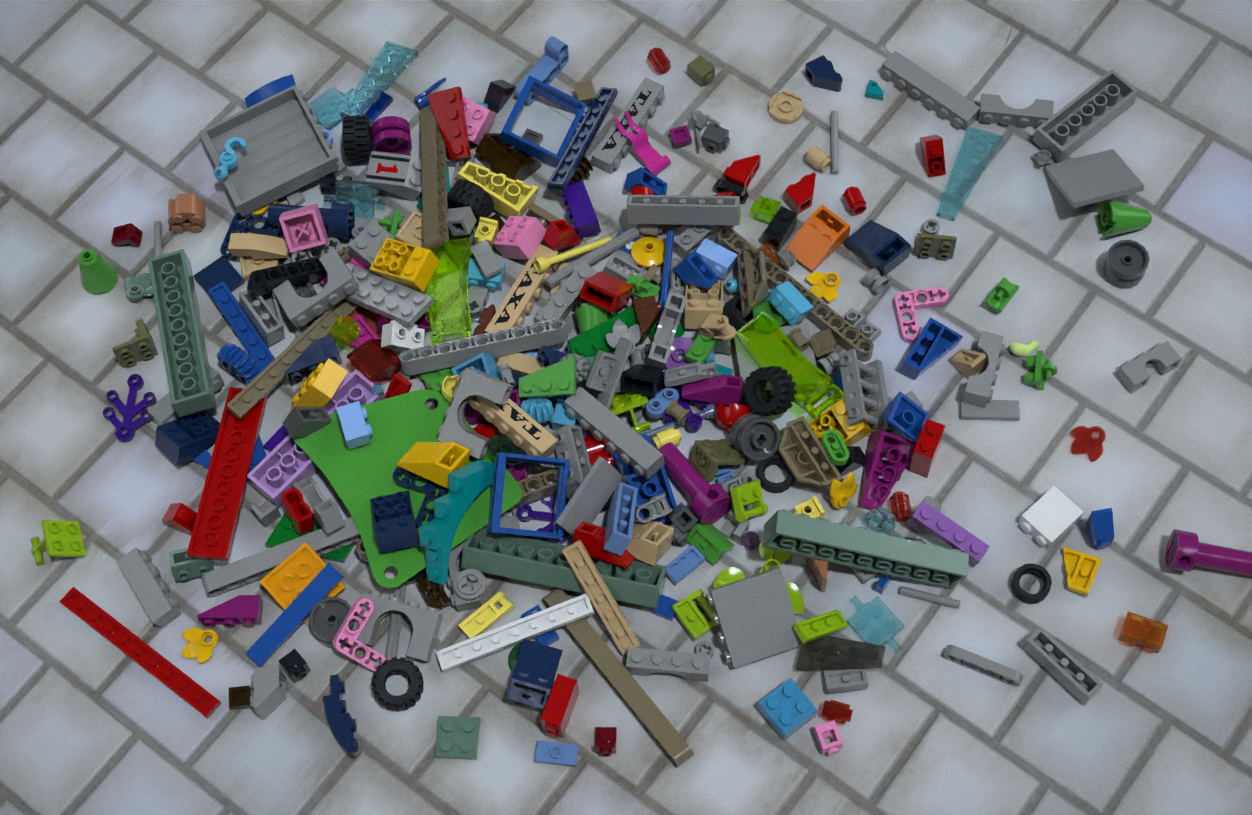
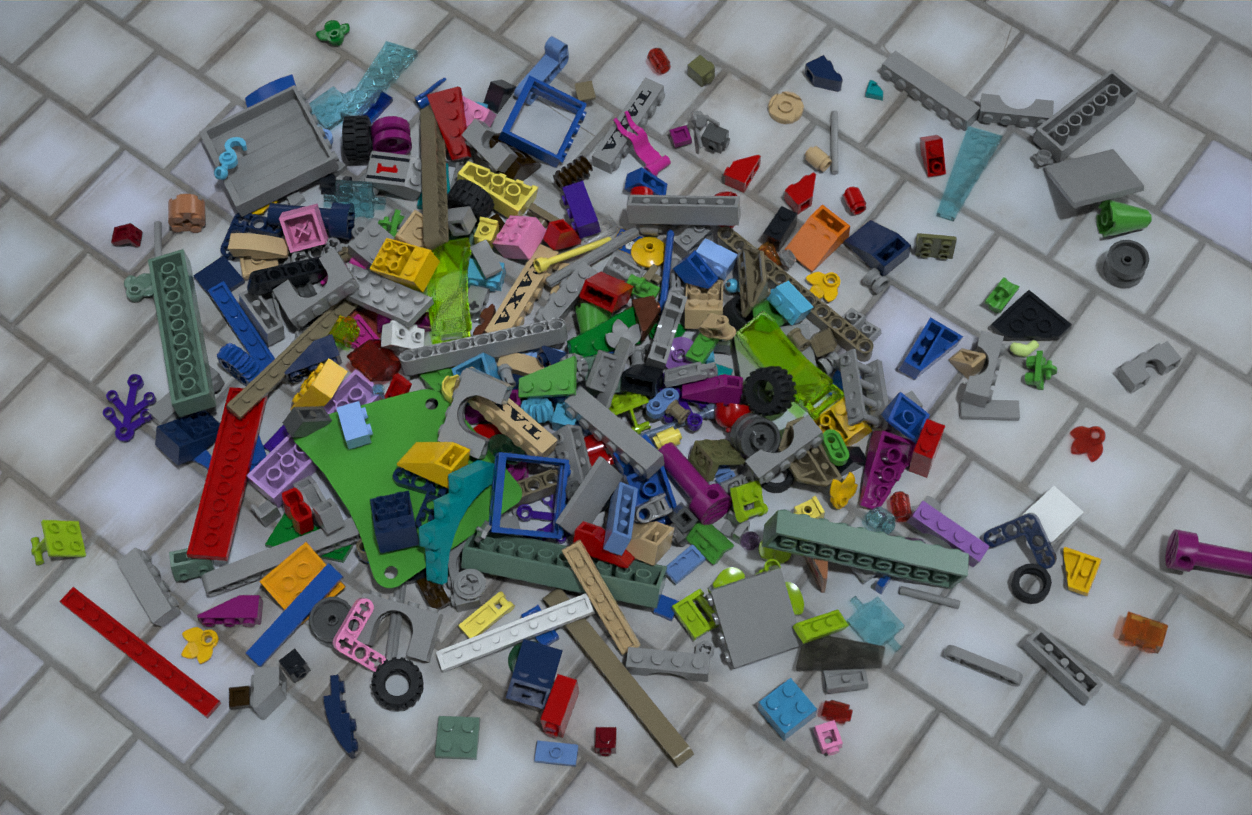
(96, 273): bright green cone -> none
(137, 349): olive bracket -> none
(180, 518): red slope -> none
(333, 32): none -> green plate
(478, 137): none -> light grey arch
(482, 531): none -> light grey piece
(533, 136): flat silver plate -> none
(582, 139): dark blue tile -> none
(724, 185): black plate -> none
(765, 209): clear neon green brick -> none
(766, 465): none -> light grey arch
(912, 305): bright pink beam -> none
(931, 222): light grey bush -> none
(1029, 533): none -> dark blue beam
(1030, 320): none -> black plate
(1100, 528): blue slope -> none

